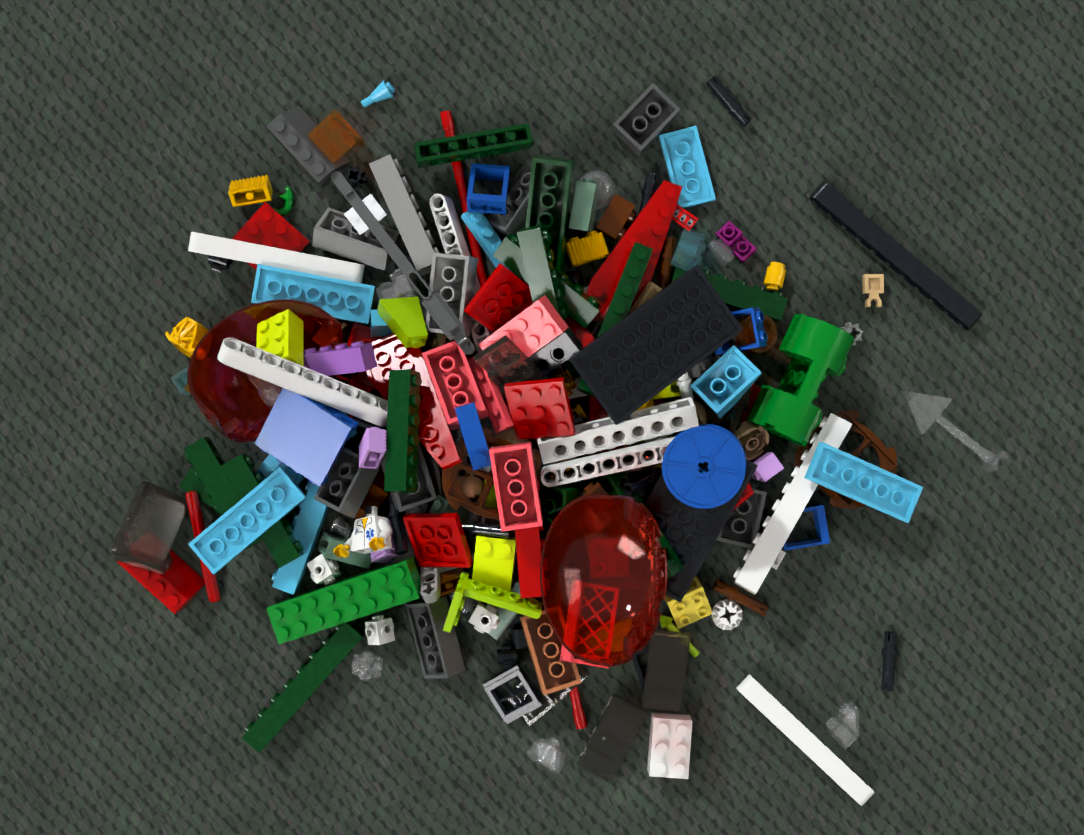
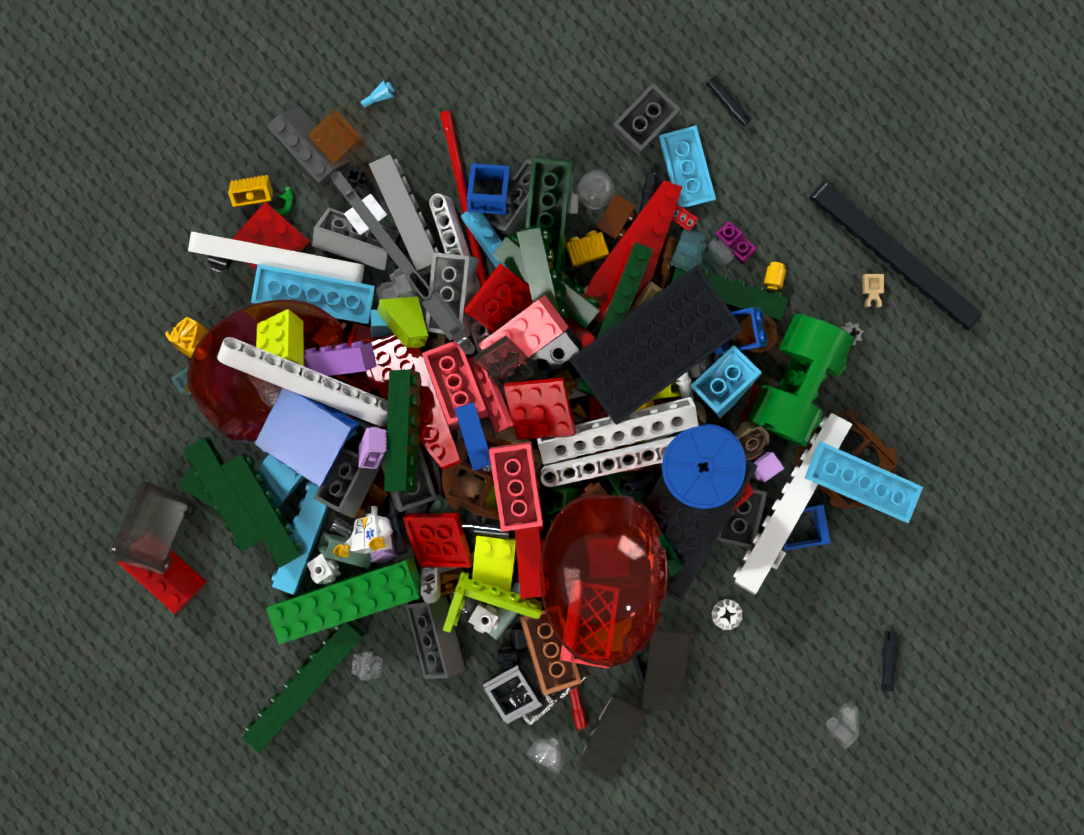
(198, 527): red axle -> none
(247, 520): medium azure plate -> none
(379, 630): white brick -> none
(472, 145): dark green brick -> none
(584, 205): sand green slope -> none
(667, 622): lime piece -> none
(669, 745): white brick -> none
(692, 607): light yellow bracket -> none
(733, 593): reddish brown pin -> none
(805, 740): white beam -> none
(928, 409): clear piece -> none

